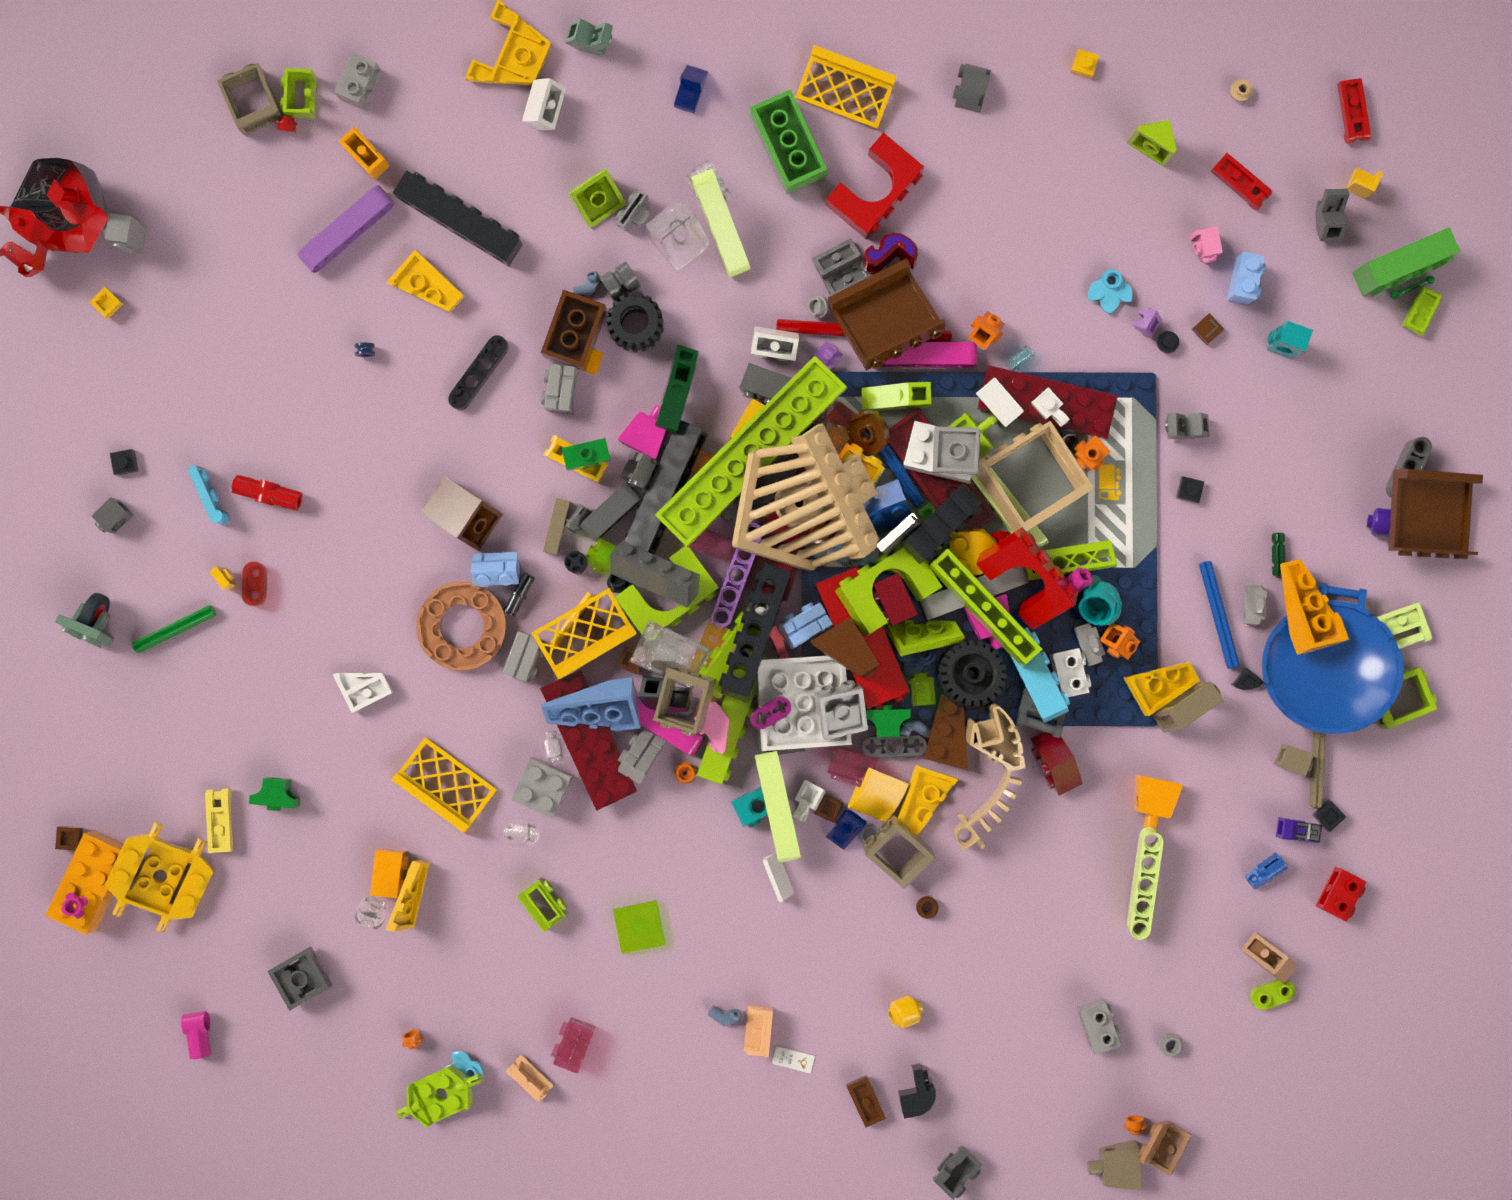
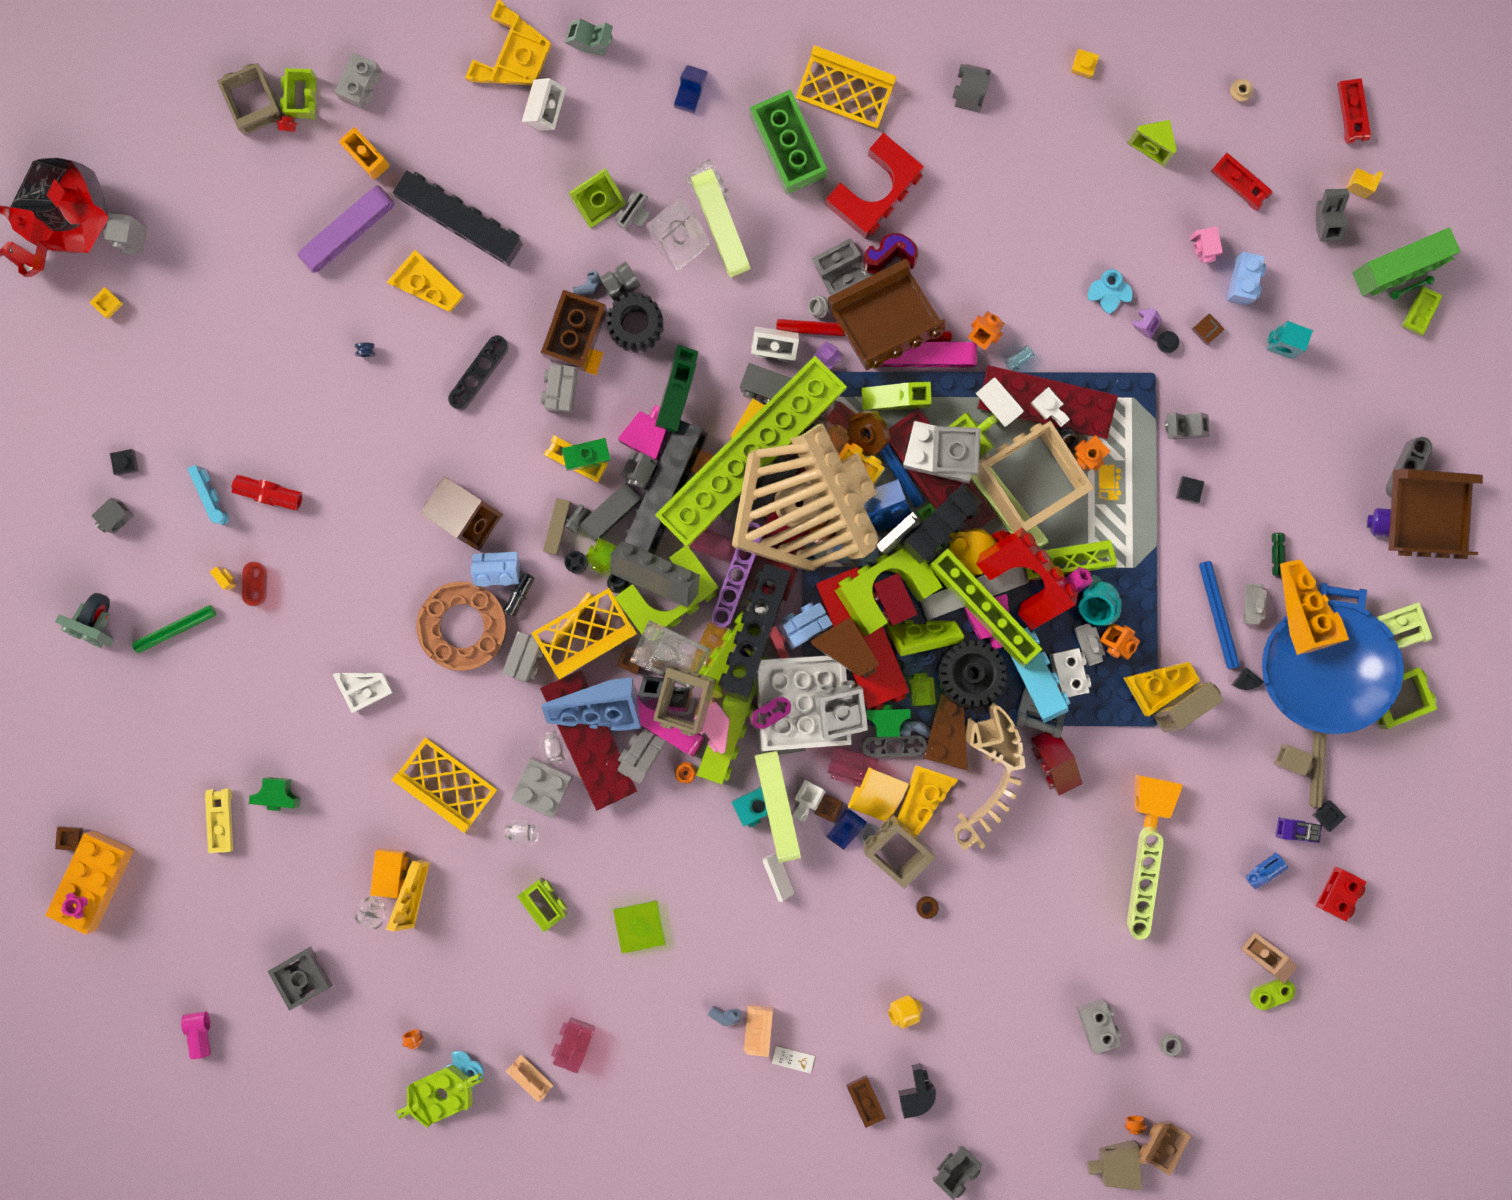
(156, 894): yellow piece -> none

